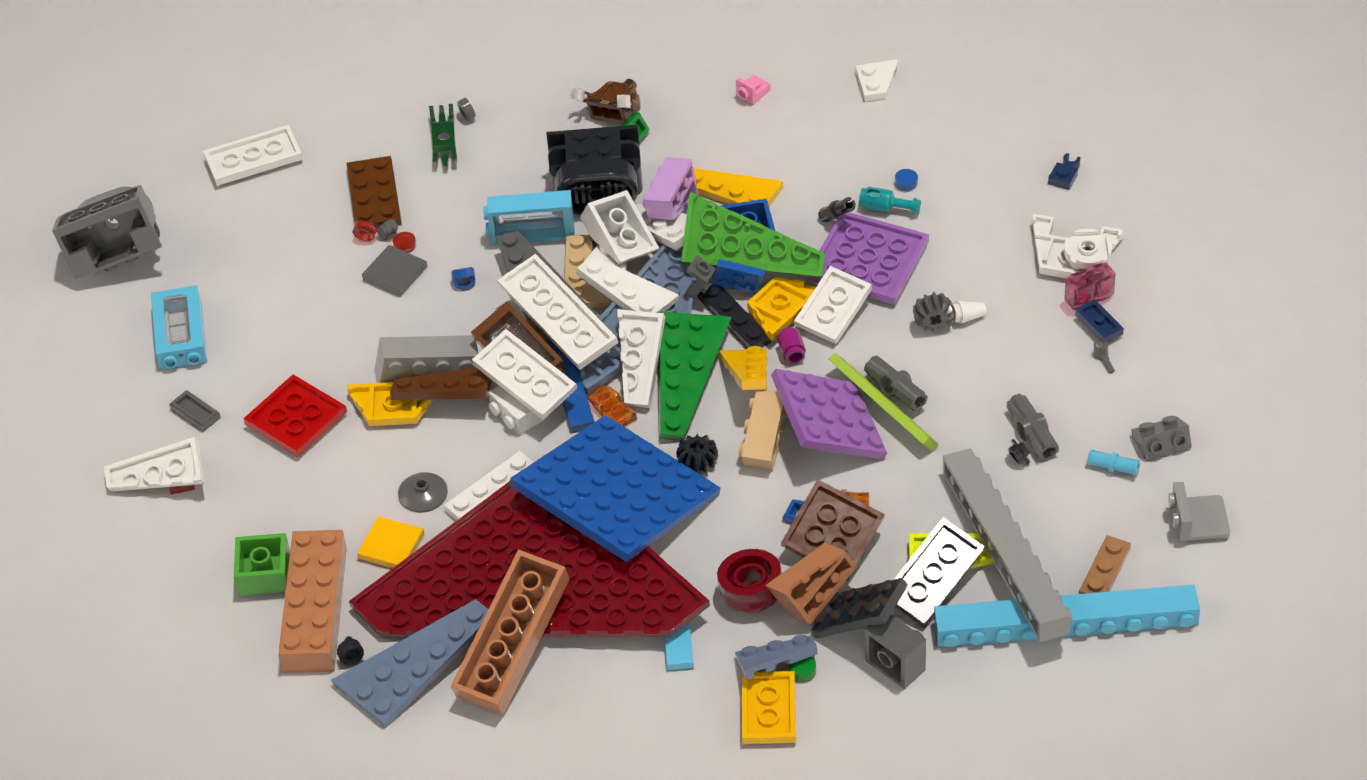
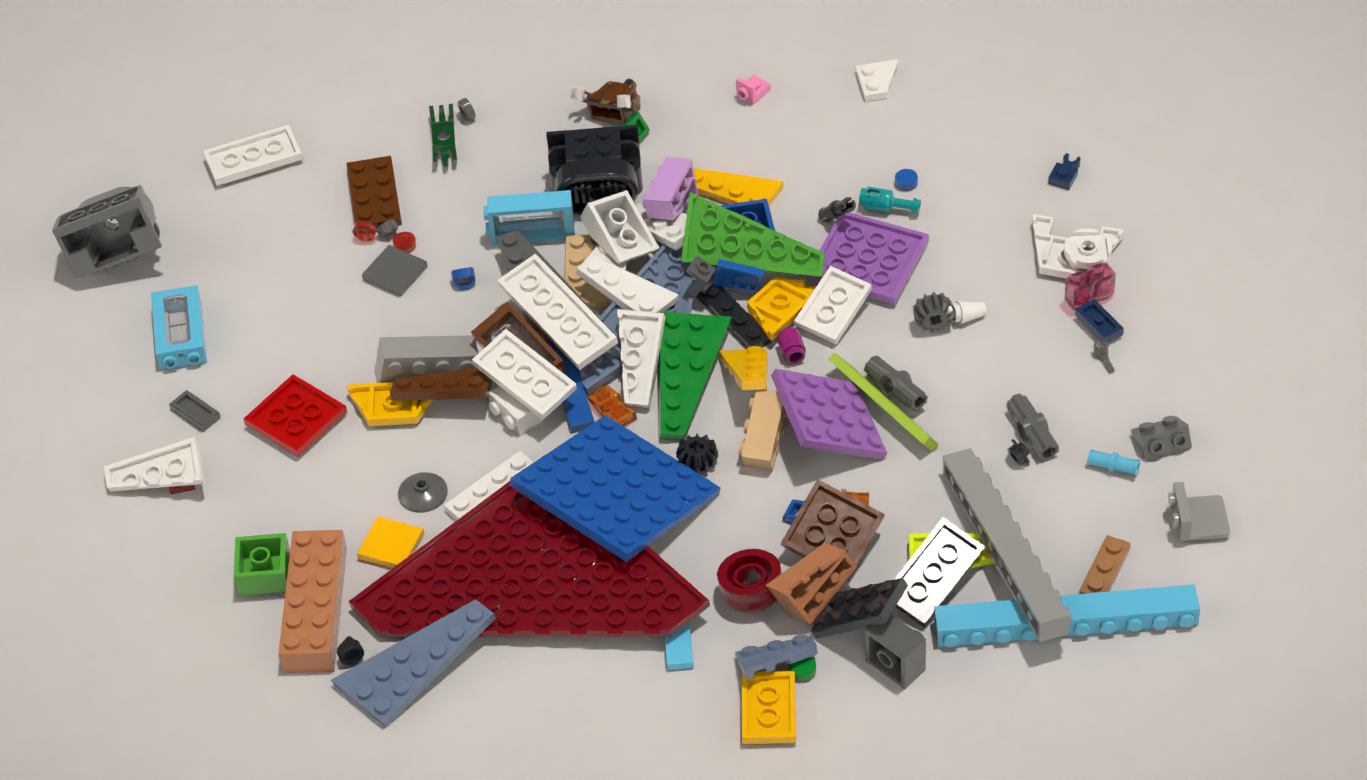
(510, 632): nougat brick -> none

